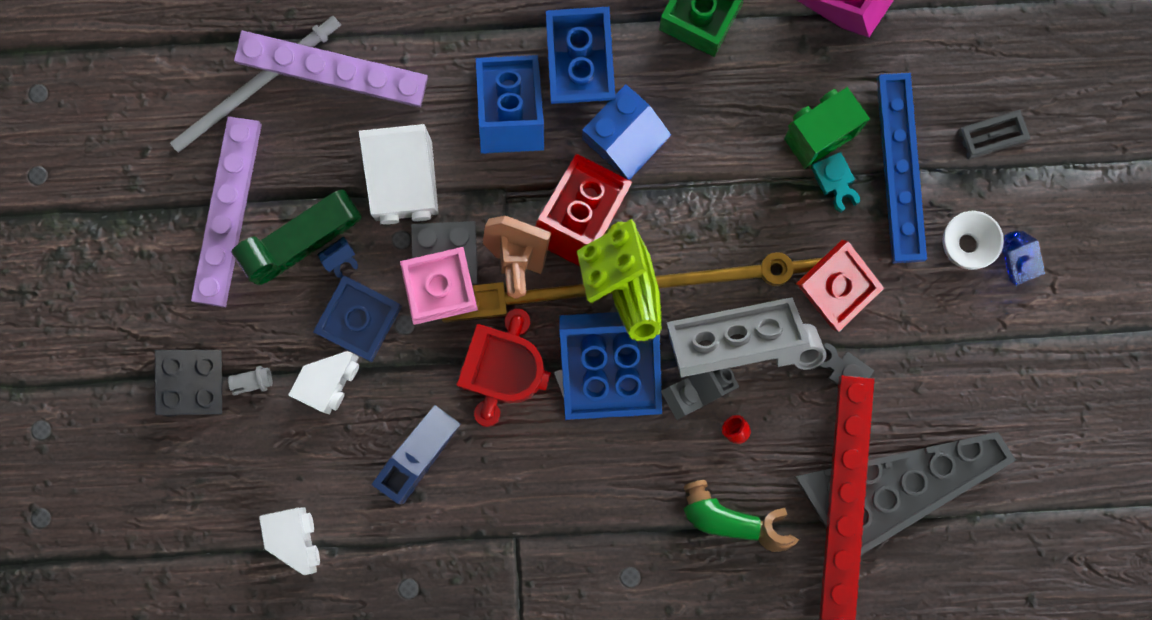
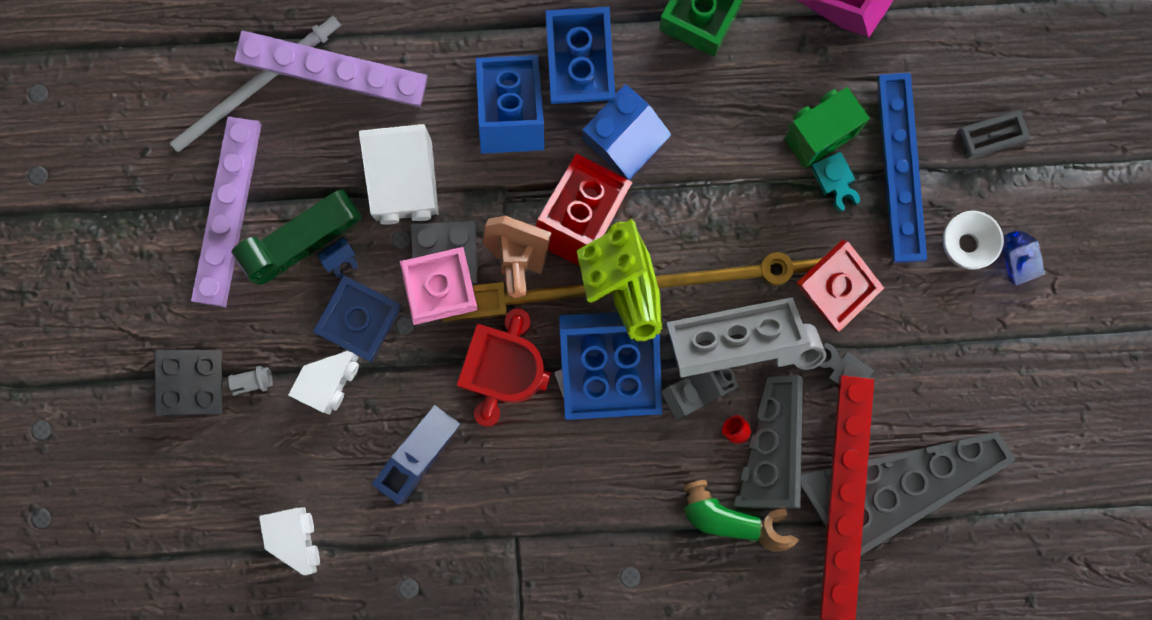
(775, 457): none -> dark grey wing

